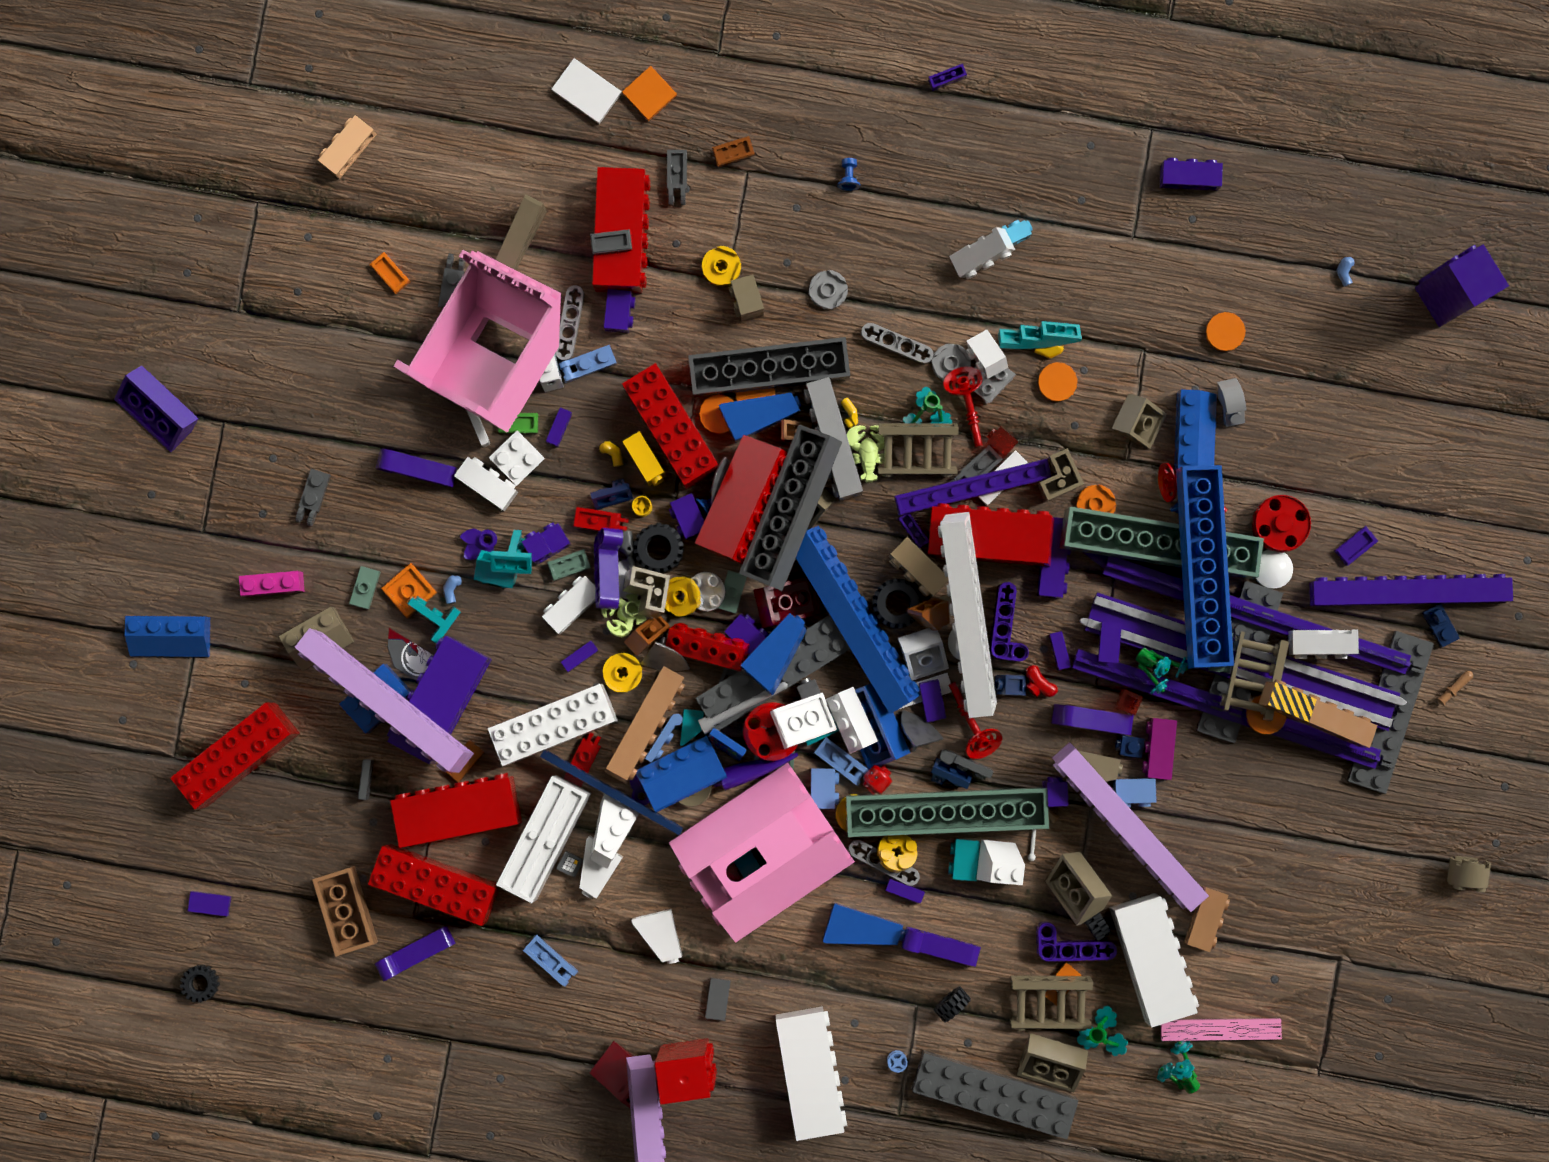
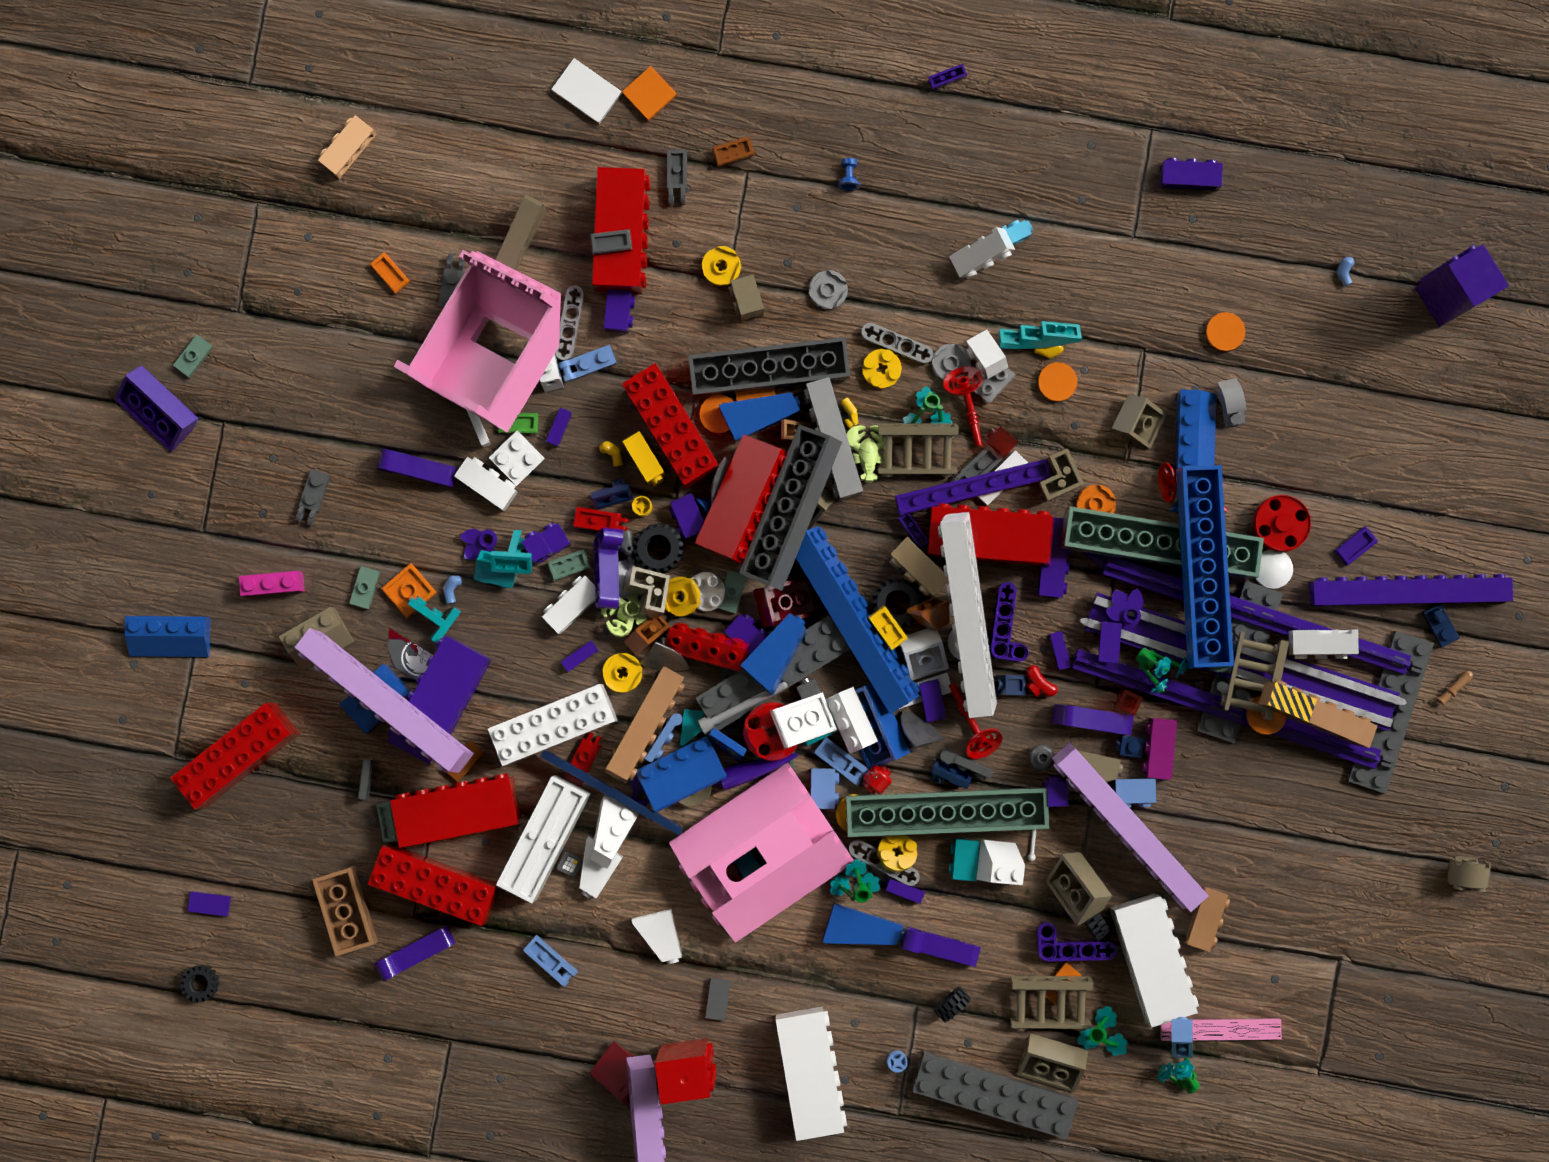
(193, 356): none -> sand green plate
(386, 822): none -> sand green plate
(862, 890): none -> teal plant
(872, 362): none -> yellow plate
(887, 627): none -> yellow plate
(1036, 762): none -> dark grey head
(1123, 604): none -> dark purple plate
(1182, 1038): none -> medium blue brick

